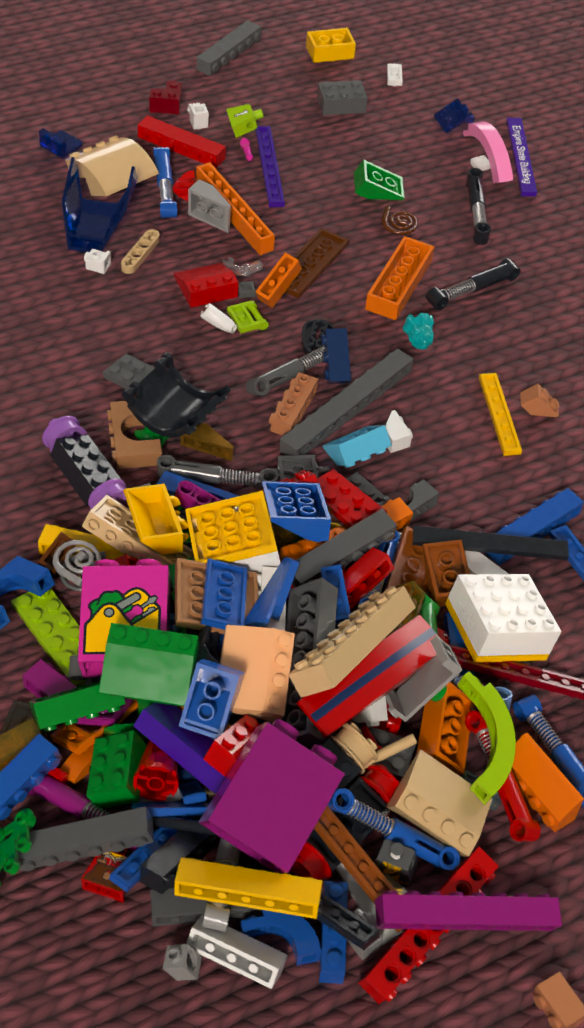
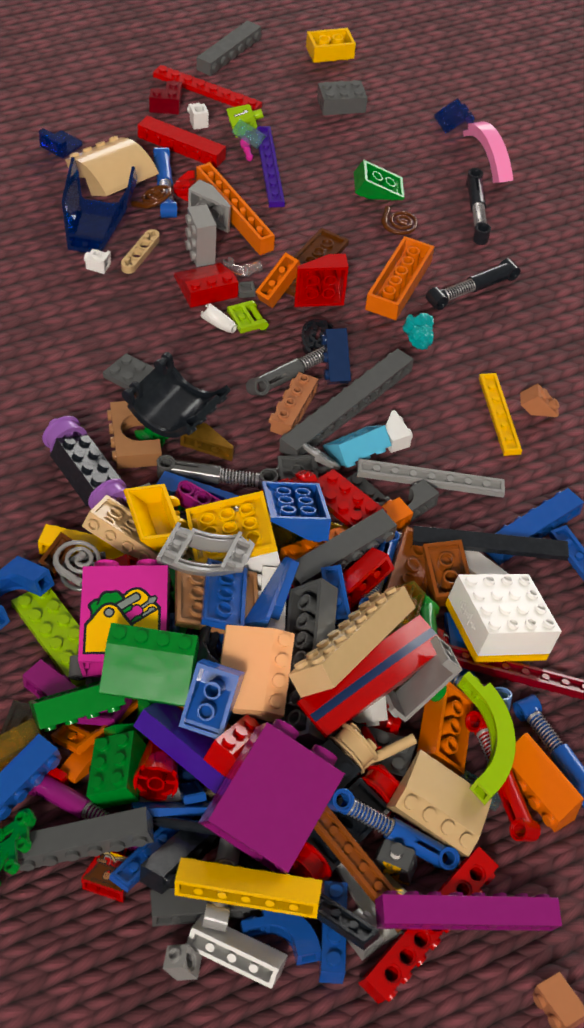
(154, 200): none -> reddish brown piece
(201, 235): none -> light grey brick
(205, 88): none -> red plate
(235, 546): none -> light grey wedge
(248, 134): none -> clear light blue plate
(321, 457): none -> light grey piece
(322, 281): none -> red slope
(394, 74): white plate -> none
(436, 478): none -> light grey tile
(480, 162): white plate -> none
(521, 157): dark purple tile -> none

